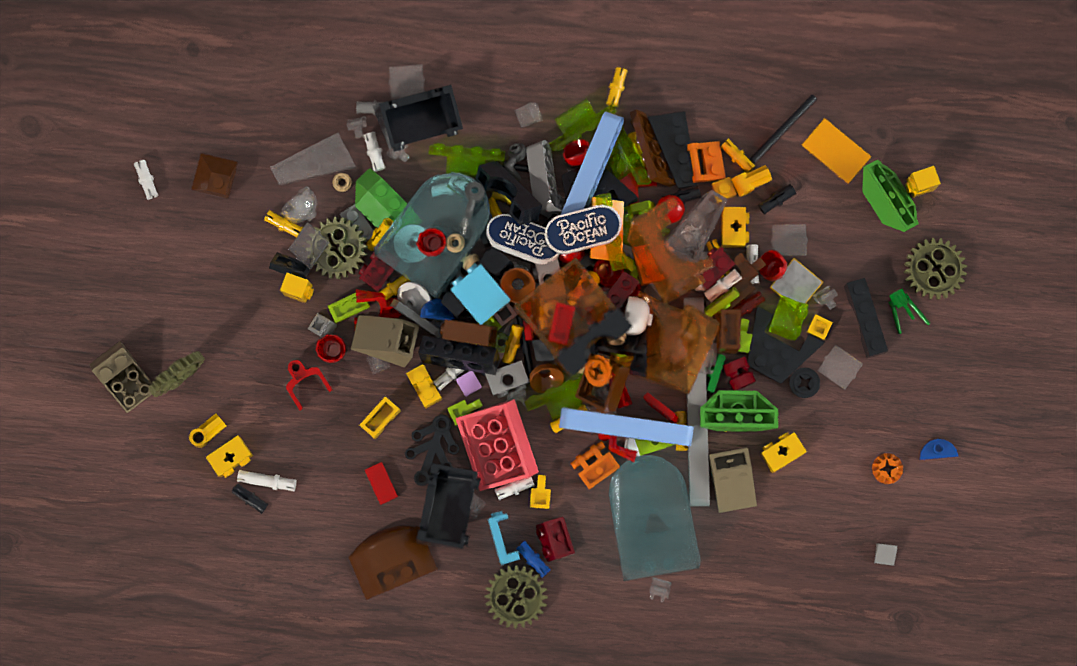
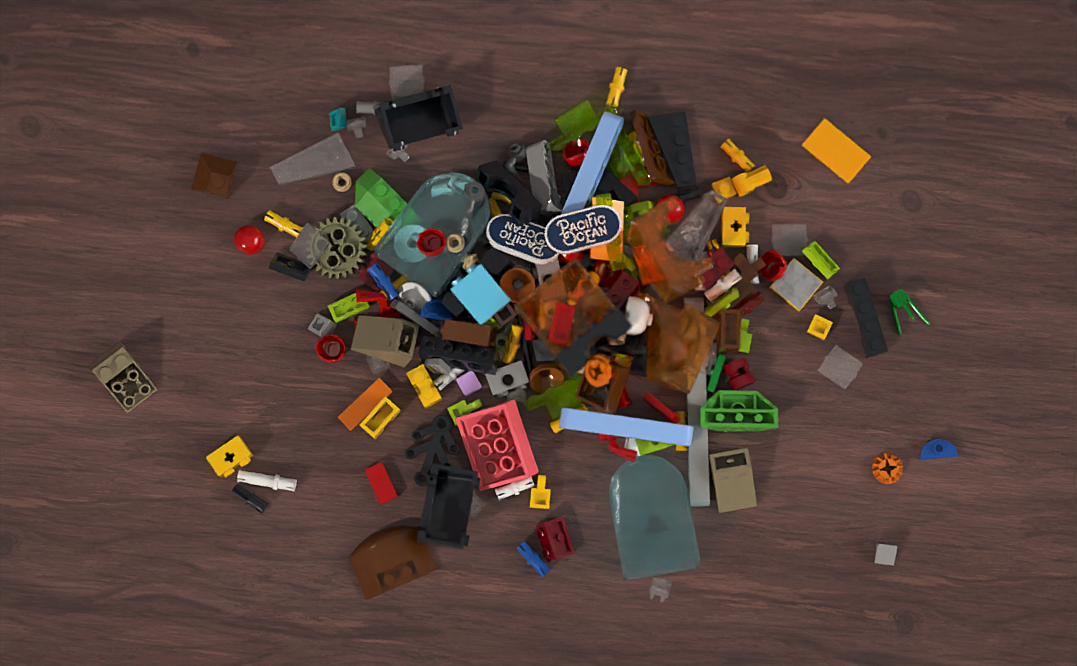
(146, 179): white pin -> none
(176, 374): olive gear -> none
(209, 429): yellow piece -> none
(249, 239): none -> red hair
(297, 288): yellow brick -> none
(301, 206): clear cylinder -> none
(301, 374): red piece -> none
(338, 119): none -> teal tile
(364, 404): none -> orange tile
(374, 151): white pin -> none
(383, 281): none -> blue pin
(437, 366): none -> light grey tile
(465, 160): clear neon green bracket -> none
(503, 556): medium azure panel -> none
(528, 114): clear slope -> none
(531, 606): olive gear -> none
(599, 469): orange plate -> none
(711, 161): orange plate -> none
(774, 357): black wing -> none
(776, 461): yellow brick -> none
(777, 199): black pin -> none
(784, 127): black axle -> none
(788, 318): clear neon green bracket -> none
(805, 373): black gear -> none
(820, 259): none -> lime plate
(888, 197): bright green wedge -> none
(921, 278): olive gear -> none
(922, 181): yellow brick -> none

